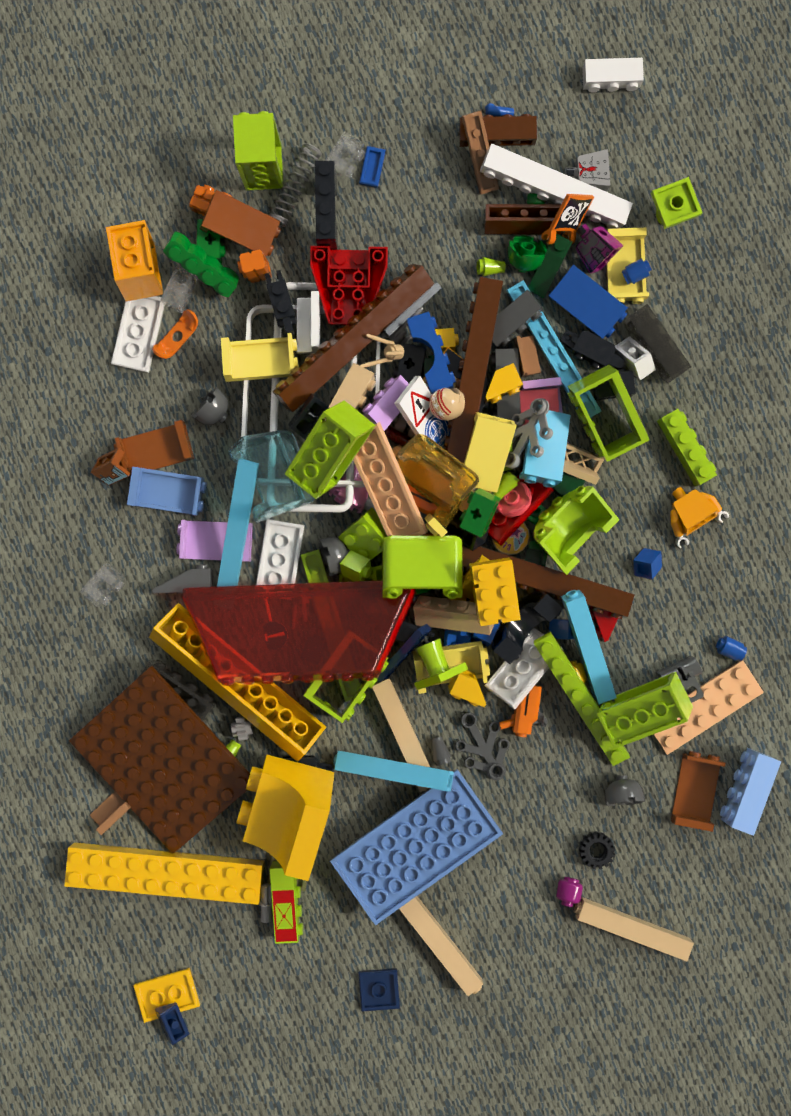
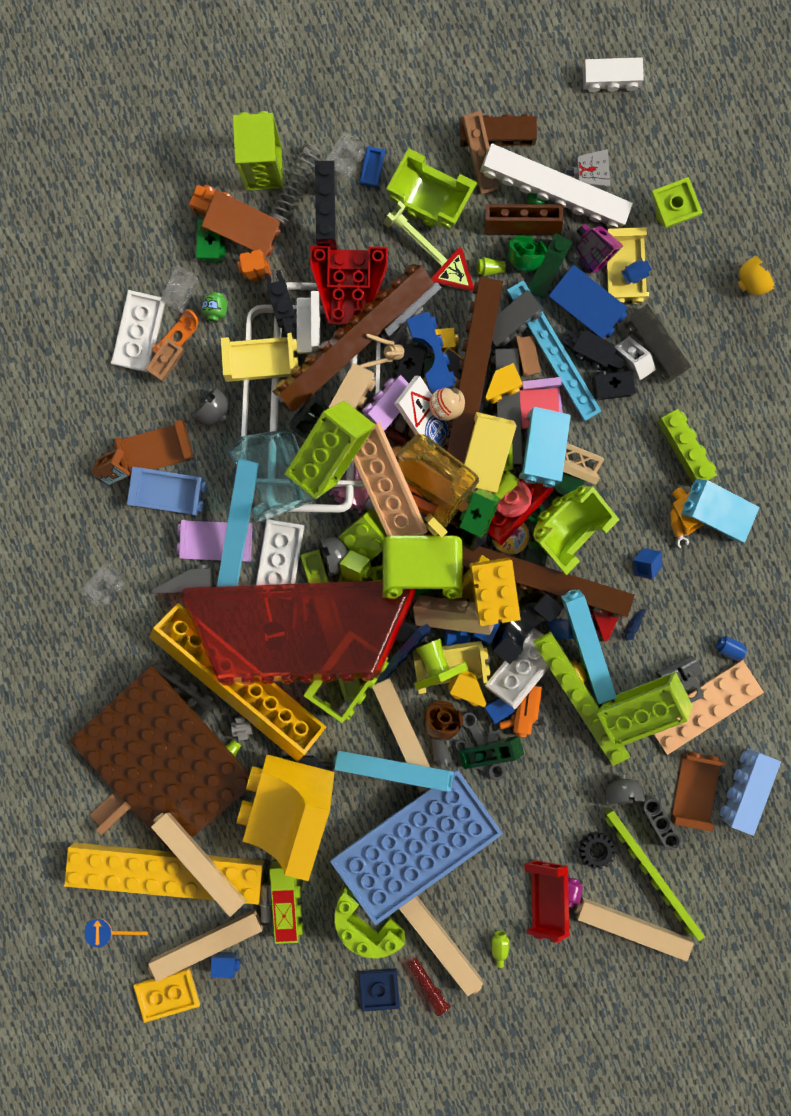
(99, 932): none -> blue piece
(134, 260): light orange container -> none
(165, 359): none -> medium nougat panel
(172, 1022): dark blue slope -> none
(197, 262): green brick -> none
(198, 863): none -> tan brick
(205, 945): none -> tan brick
(214, 307): none -> bright green head
(224, 965): none -> blue brick
(360, 936): none -> lime cylinder
(429, 192): none -> lime cylinder
(433, 993): none -> clear red pin
(442, 720): none -> reddish brown cylinder
(453, 271): none -> yellowish green piece
(492, 752): none -> dark green slope
(498, 111): blue arm -> none
(498, 709): none -> blue brick
(500, 947): none -> lime plant
(529, 432): light grey plant -> none
(549, 900): none -> red panel
(569, 217): flag -> none
(624, 444): lime hose -> none
(634, 625): none -> dark blue bar
(657, 881): none -> lime plate
(664, 830): none -> dark grey beam
(720, 510): none -> medium azure panel
(755, 278): none -> yellow cylinder

